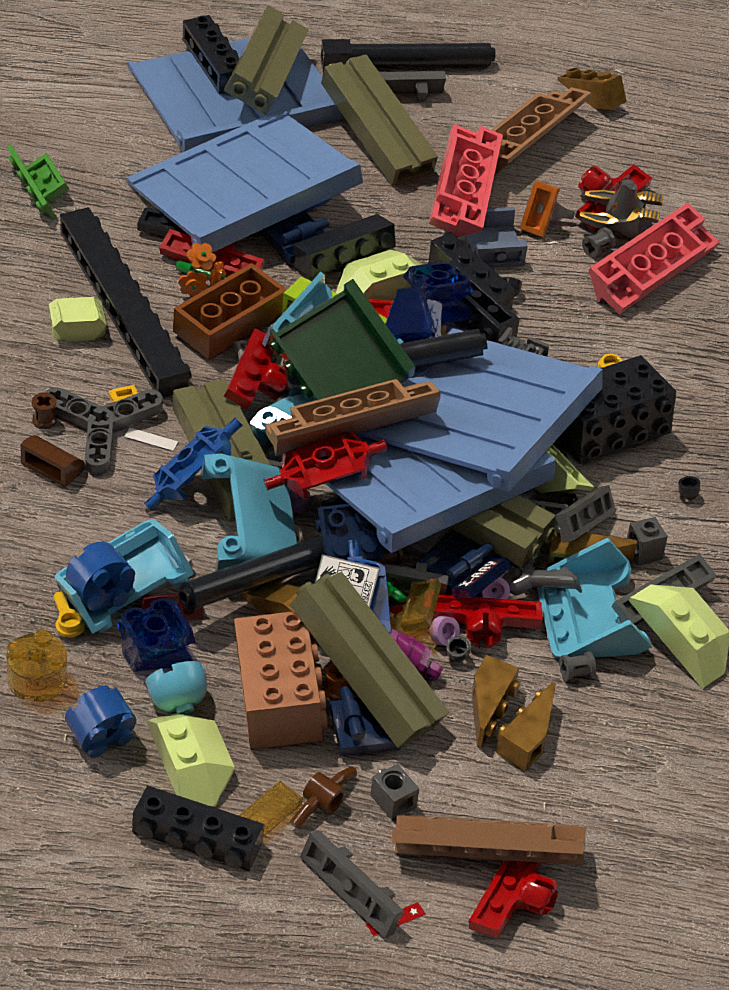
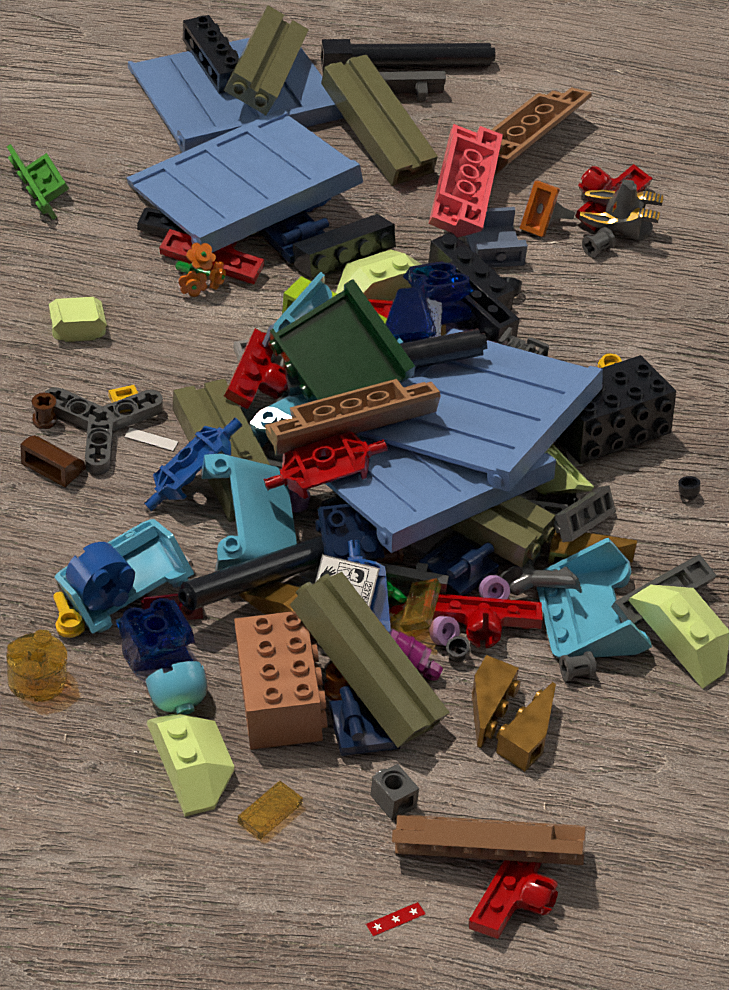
(101, 720): blue brick -> none
(124, 302): black brick -> none
(197, 828): black brick -> none
(229, 310): dark orange brick -> none
(323, 794): reddish brown piece -> none
(352, 883): dark grey hinge -> none
(481, 578): clear blue tile -> none
(605, 87): pearl gold slope -> none
(650, 540): dark grey brick -> none
(652, 258): coral slope -> none

